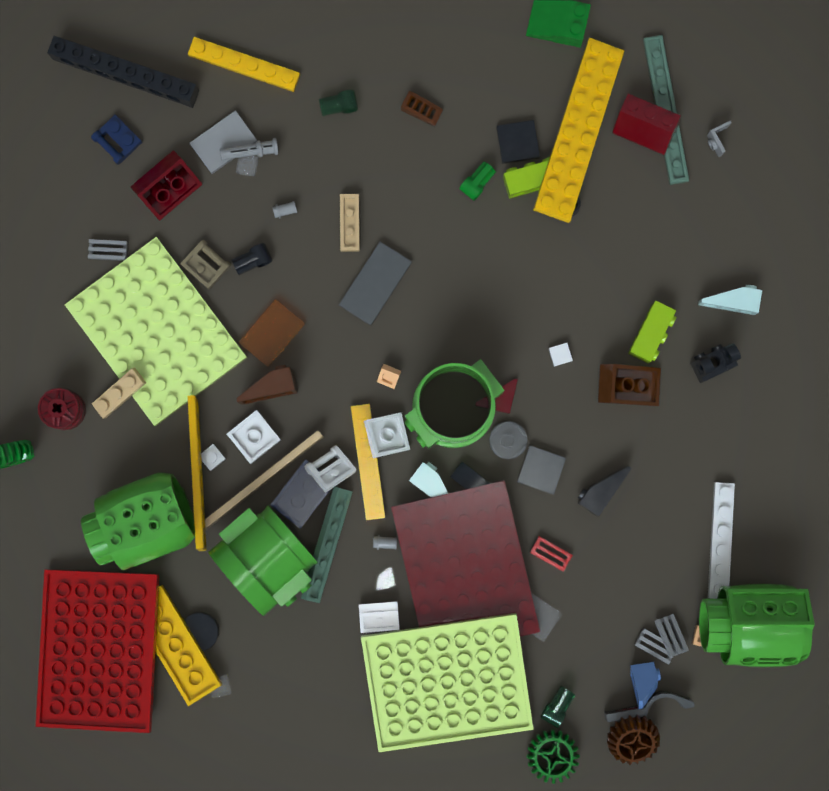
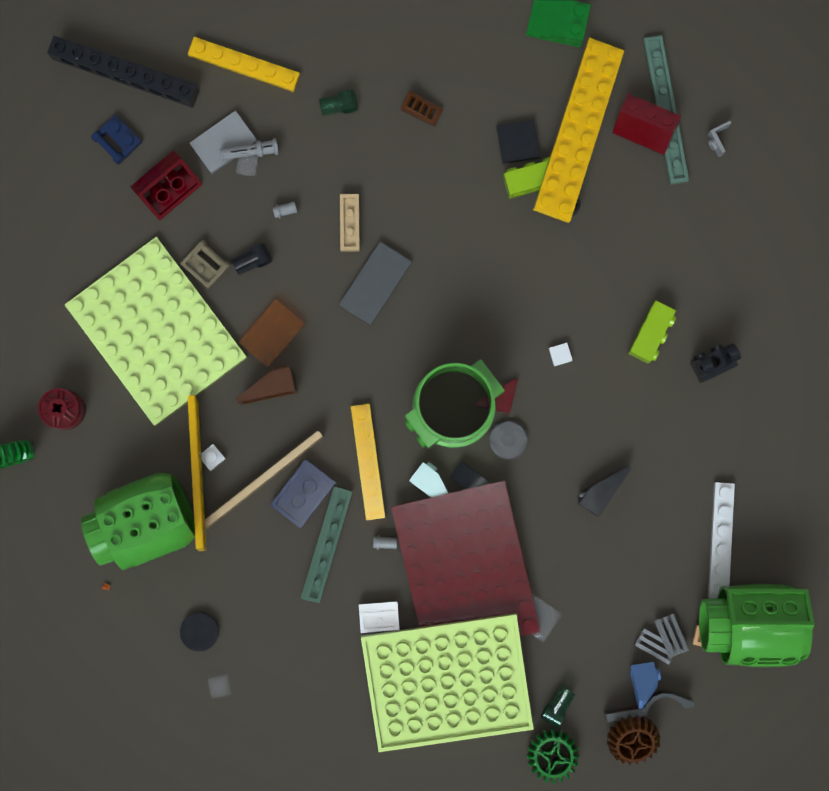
(91, 249): light grey tile -> none
(97, 651): red plate -> none
(119, 393): tan plate -> none
(182, 653): yellow plate -> none
(253, 436): white plate -> none
(263, 560): bright green cylinder -> none
(334, 473): white plate -> none
(385, 579): clear tile -> none
(387, 435): white plate -> none
(389, 376): light nougat plate -> none
(475, 184): green piece -> none
(536, 545): red tile -> none
(541, 470): dark grey tile -> none
(629, 385): reddish brown slope -> none
(740, 300): light aqua slope -> none

